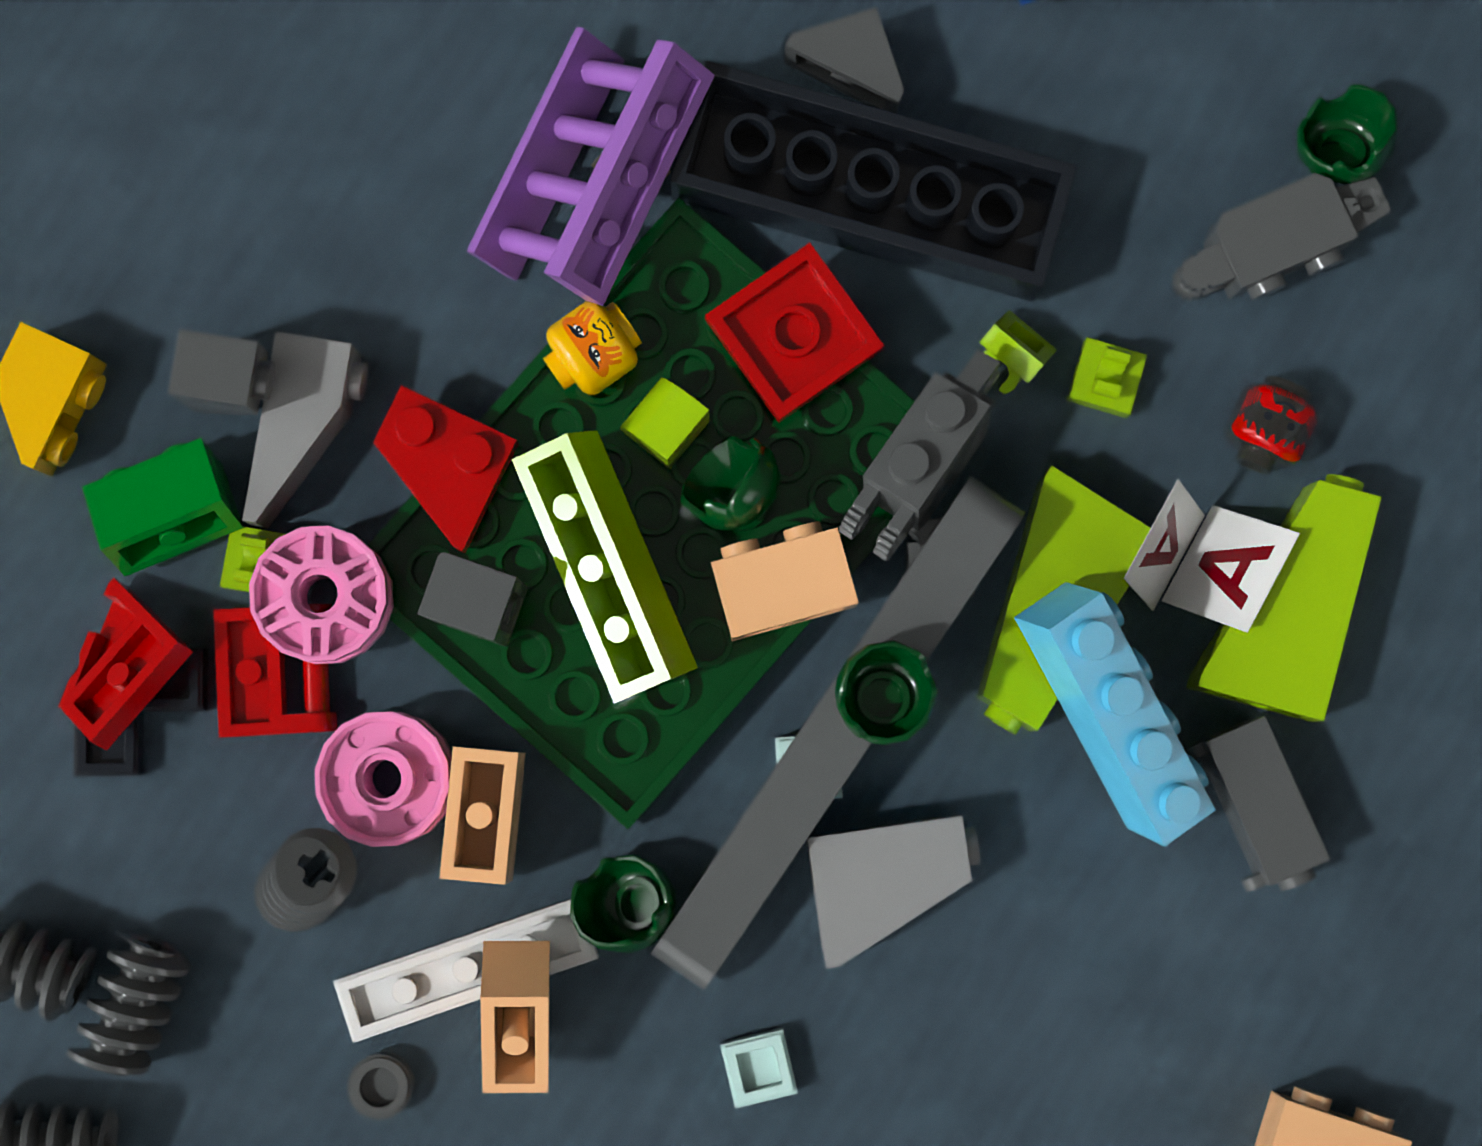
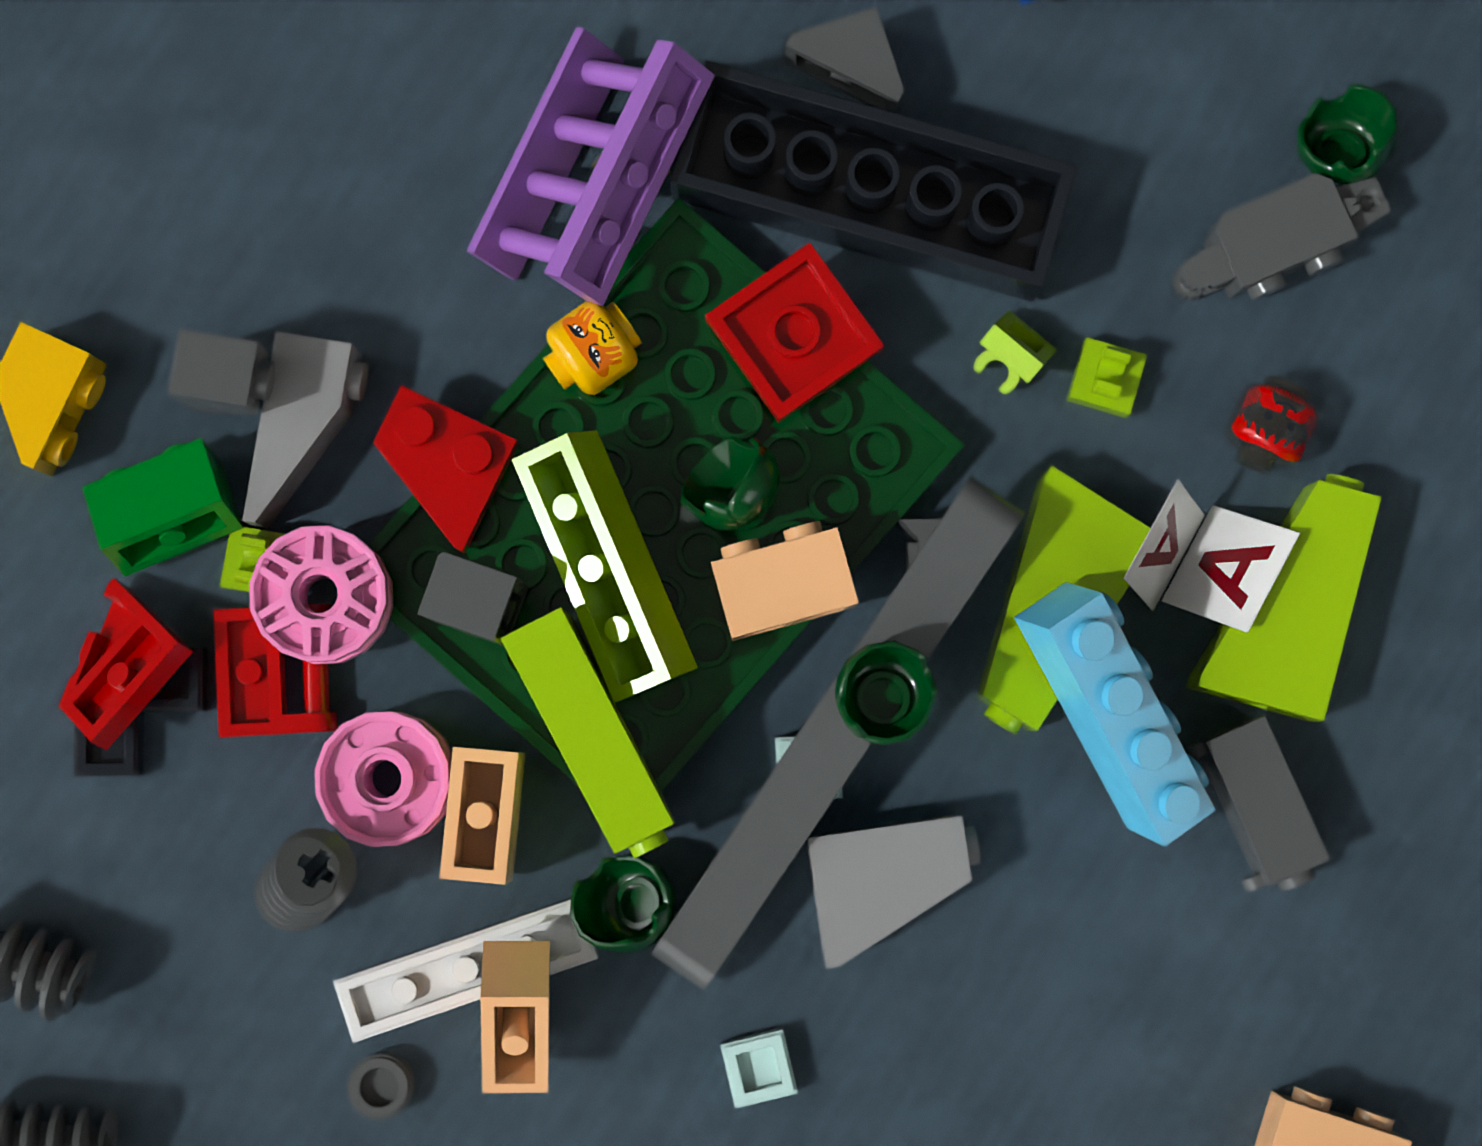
(133, 1006): dark grey piece -> none
(590, 732): none -> lime slope
(666, 422): lime brick -> none
(925, 453): dark grey hinge -> none

